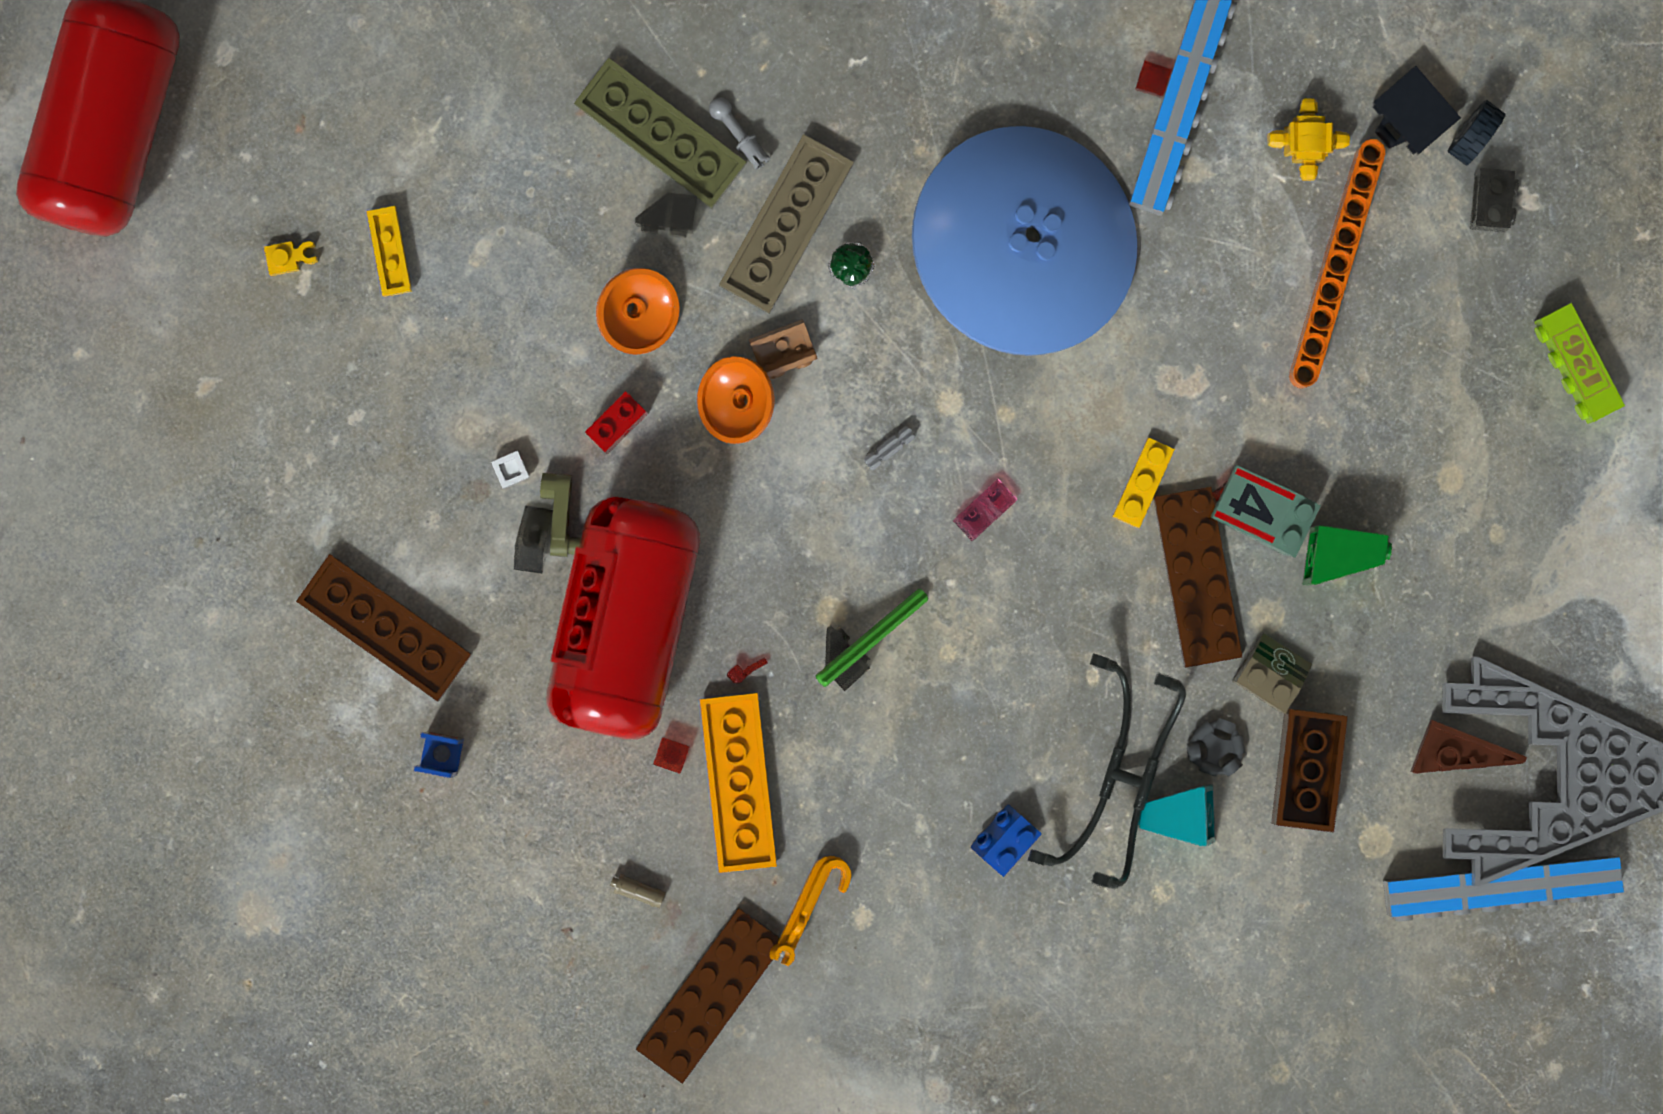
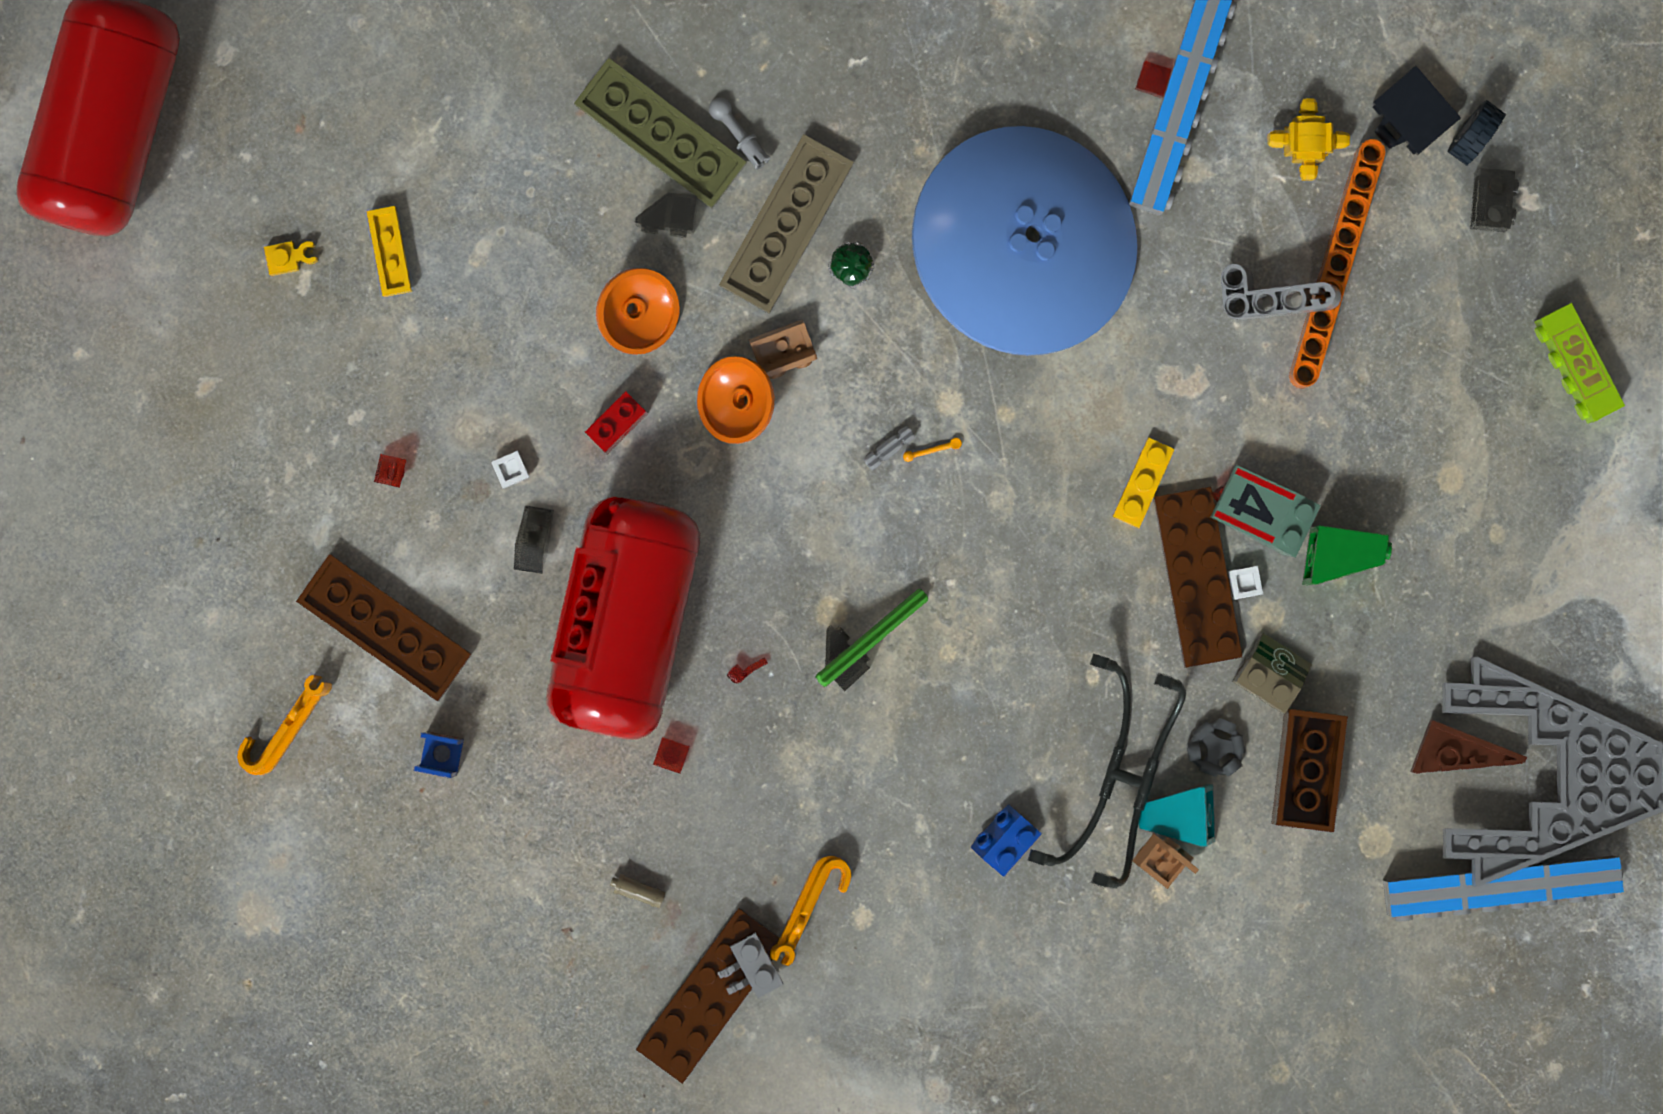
(287, 730): none -> light orange piece
(390, 470): none -> clear red plate
(559, 488): olive beam -> none
(738, 782): light orange plate -> none
(756, 966): none -> light grey hinge
(955, 443): none -> light orange hinge
(985, 510): clear pink slope -> none
(1163, 860): none -> medium nougat bracket
(1245, 582): none -> white plate
(1281, 296): none -> light grey beam

